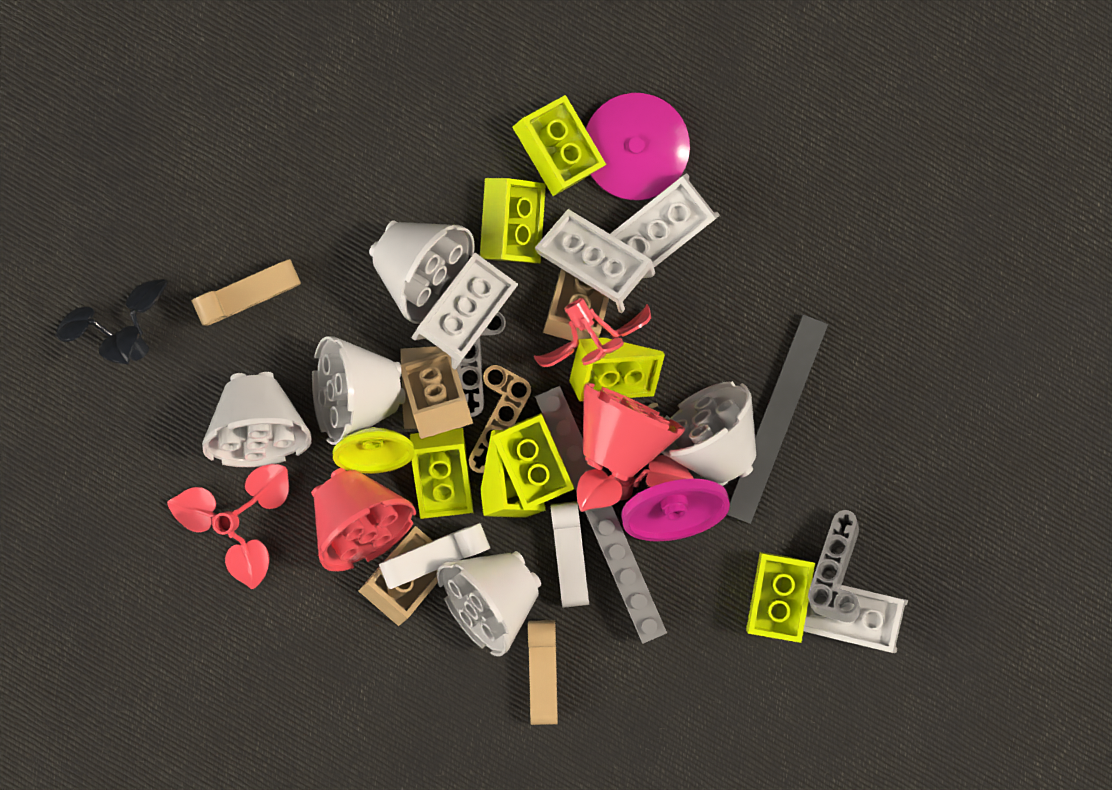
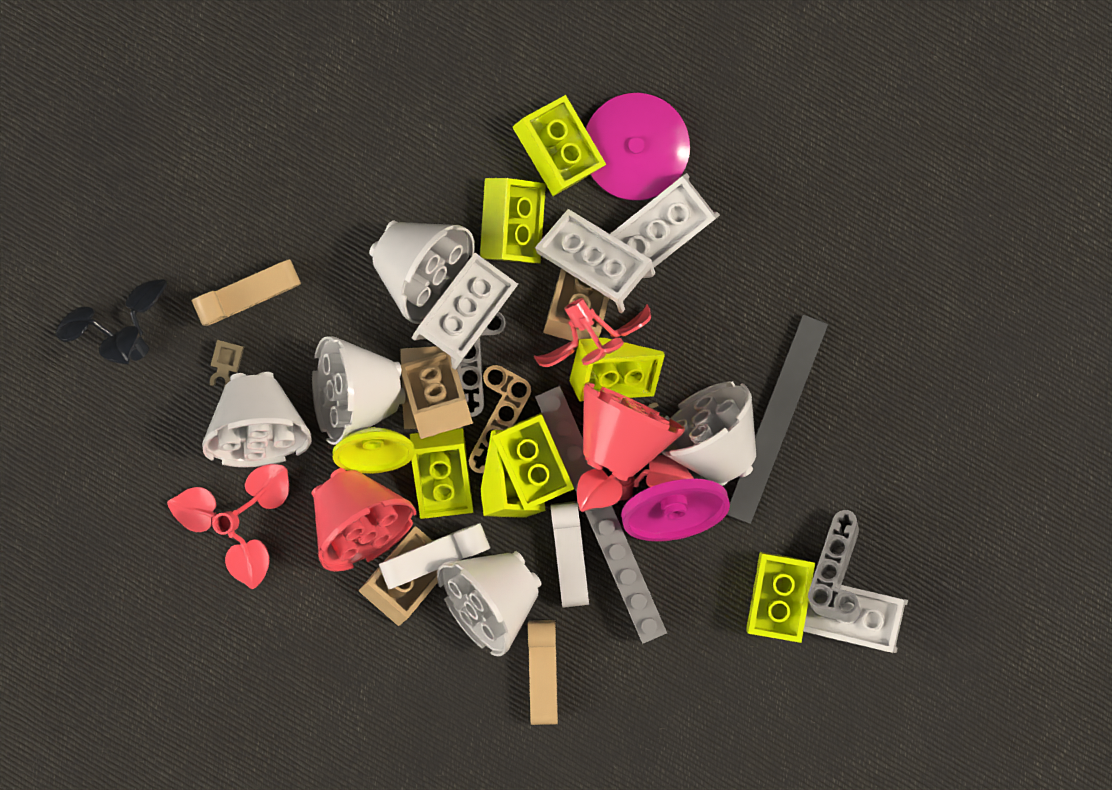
(226, 359): none -> dark tan plate

